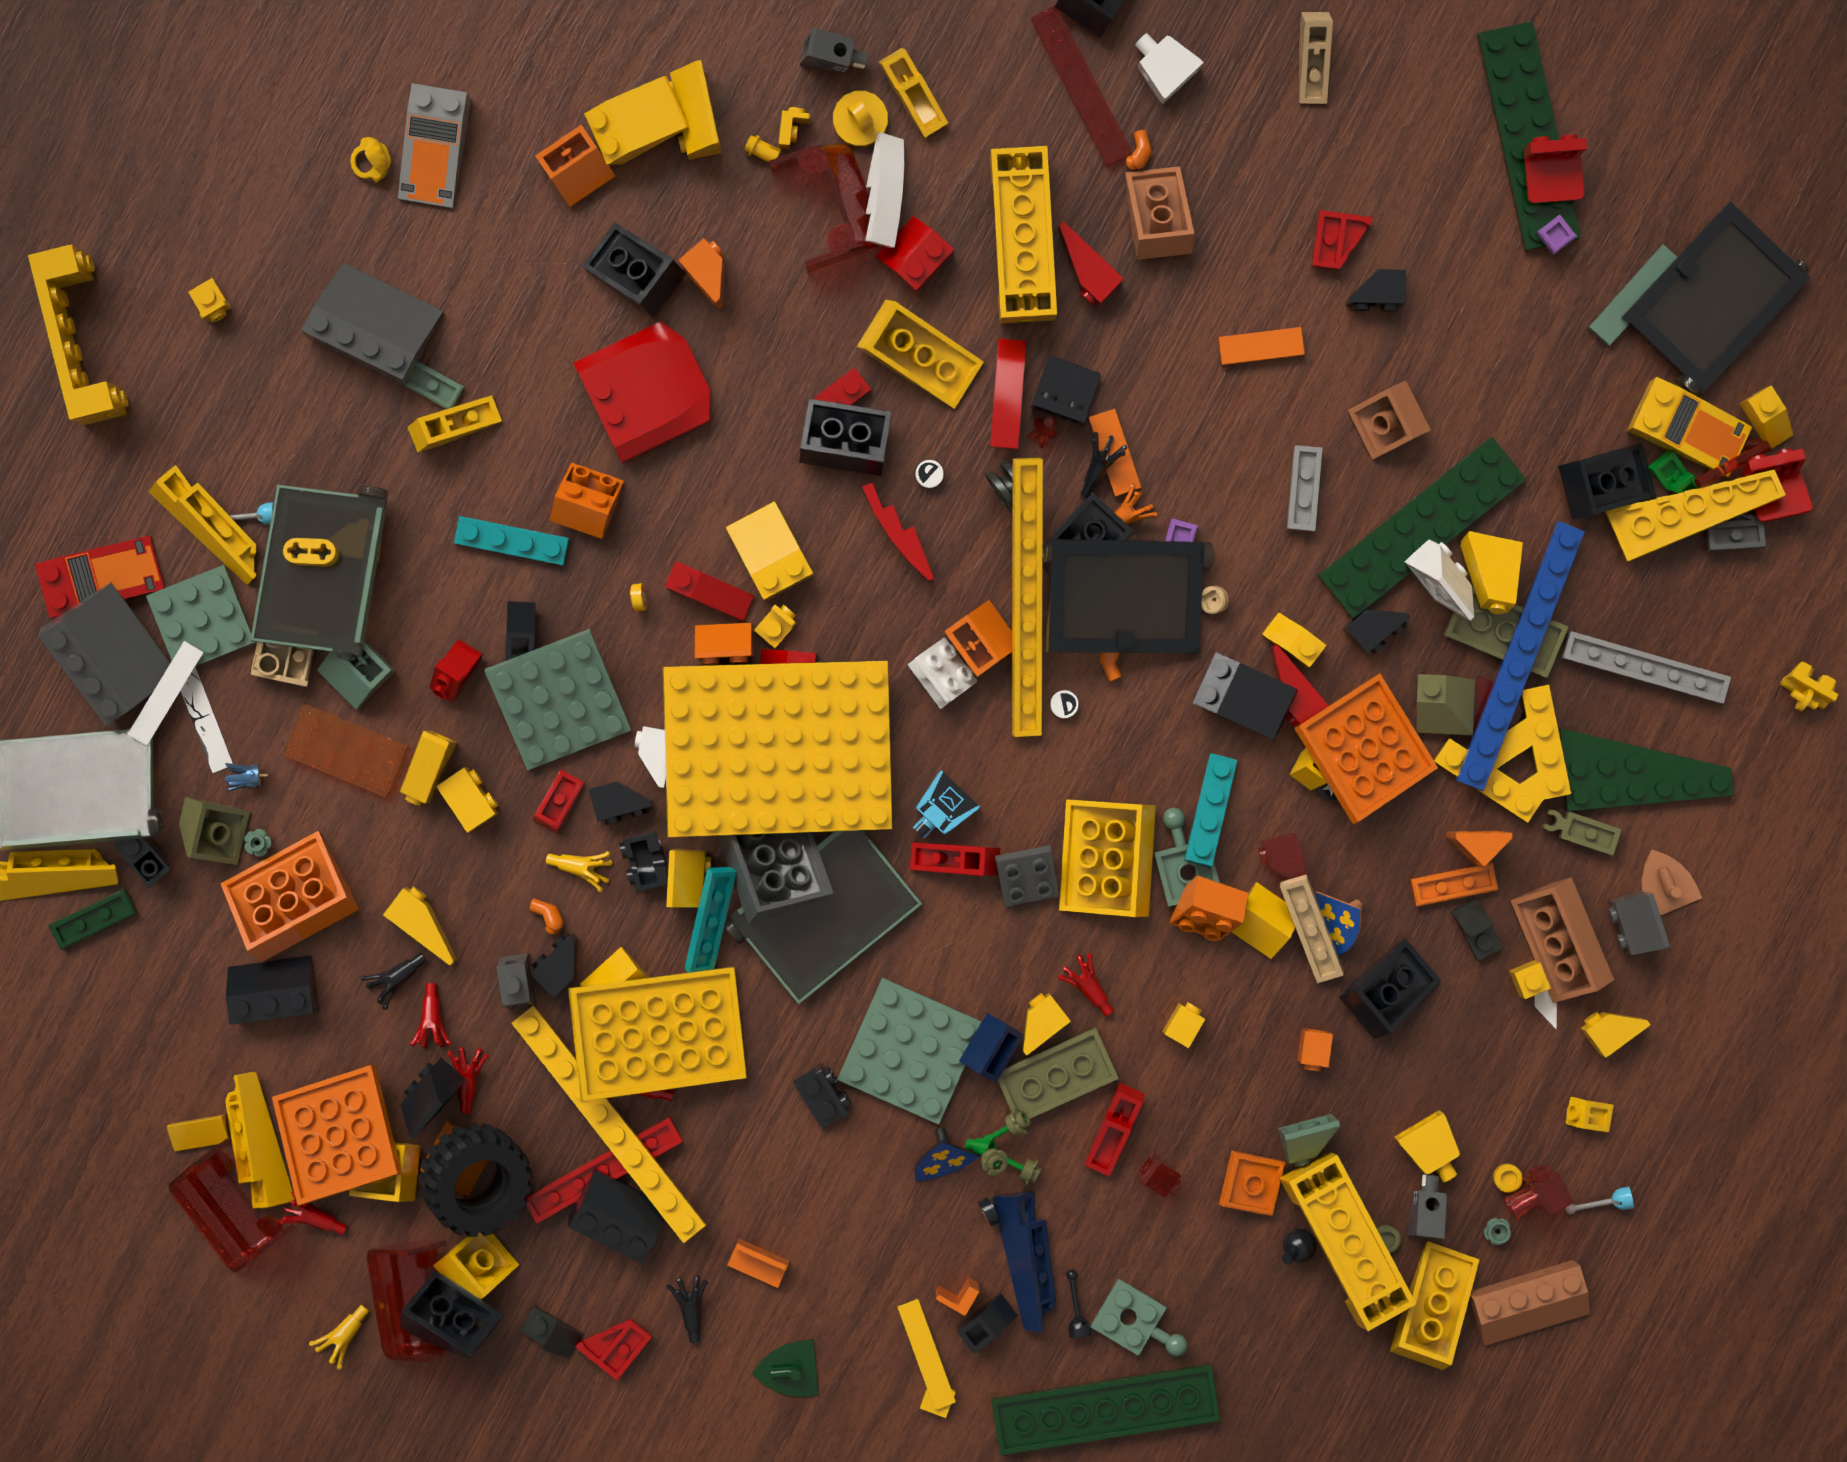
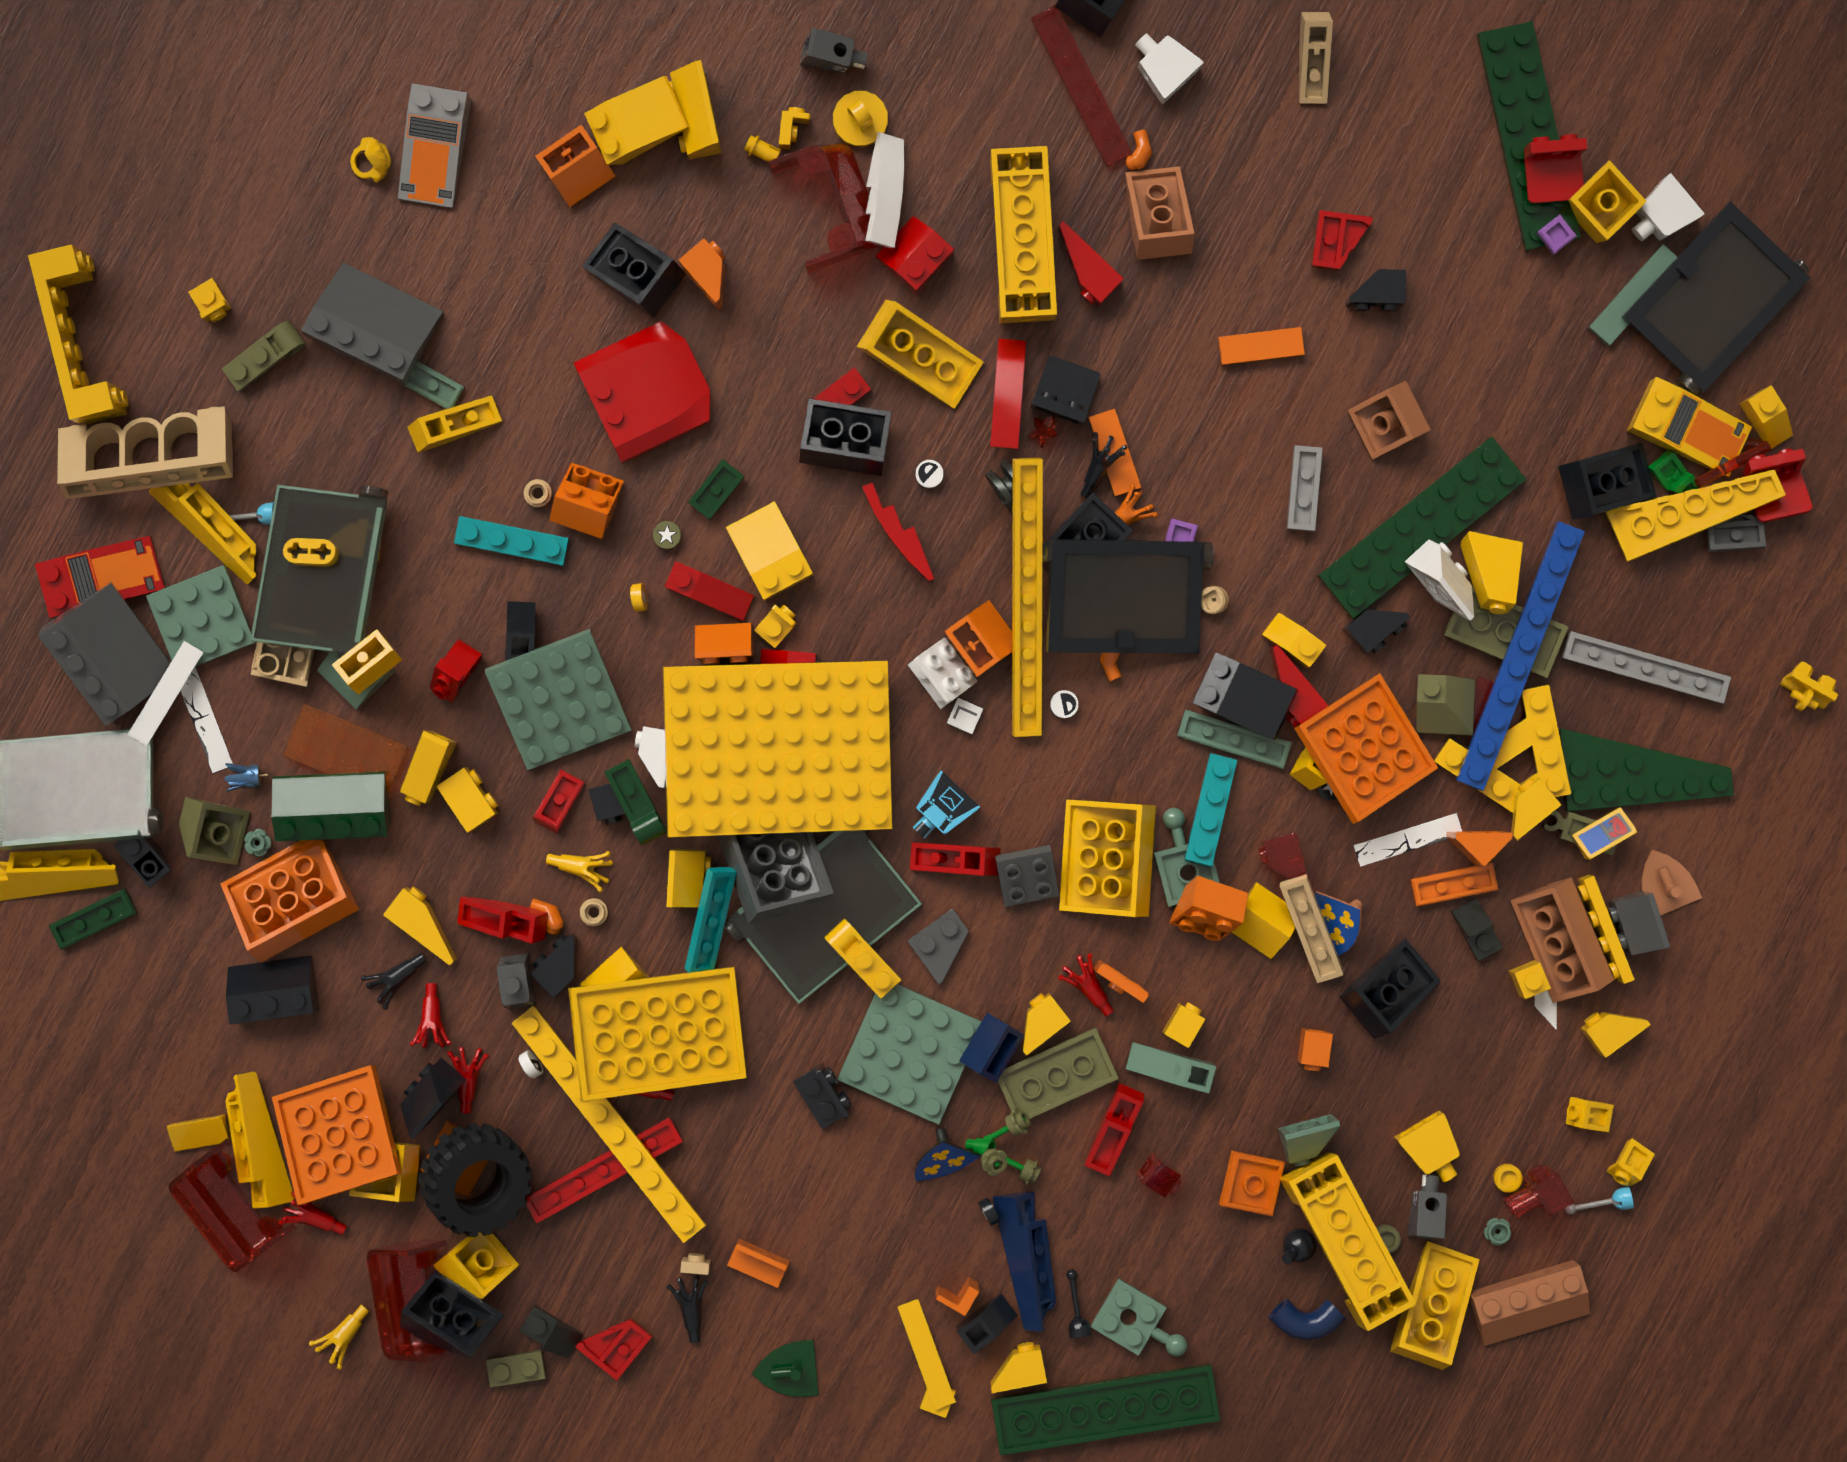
(79, 444): none -> tan fence
(263, 355): none -> olive plate
(330, 806): none -> slope
(367, 662): none -> yellow brick
(502, 919): none -> red slope
(516, 1368): none -> olive plate
(530, 1064): none -> white tile
(535, 484): none -> tan plate
(587, 918): none -> tan plate
(616, 1216): black slope -> none
(635, 802): none -> dark green plate
(646, 861): black cylinder -> none
(667, 535): none -> olive tile
(695, 1264): none -> tan plate
(716, 489): none -> dark green plate
(862, 958): none -> yellow plate
(913, 92): yellow slope -> none
(940, 943): none -> dark grey wing
(965, 715): none -> white tile
(1020, 1369): none -> yellow slope
(1120, 982): none -> orange plate
(1171, 1067): none -> sand green slope
(1233, 739): none -> sand green tile
(1306, 1325): none -> dark blue cylinder
(1406, 840): none -> white sticker
(1531, 806): none -> yellow slope
(1604, 833): none -> slope
(1605, 203): none -> yellow slope
(1608, 938): none -> yellow plate
(1631, 1163): none -> yellow bracket
(1666, 210): none -> white torso

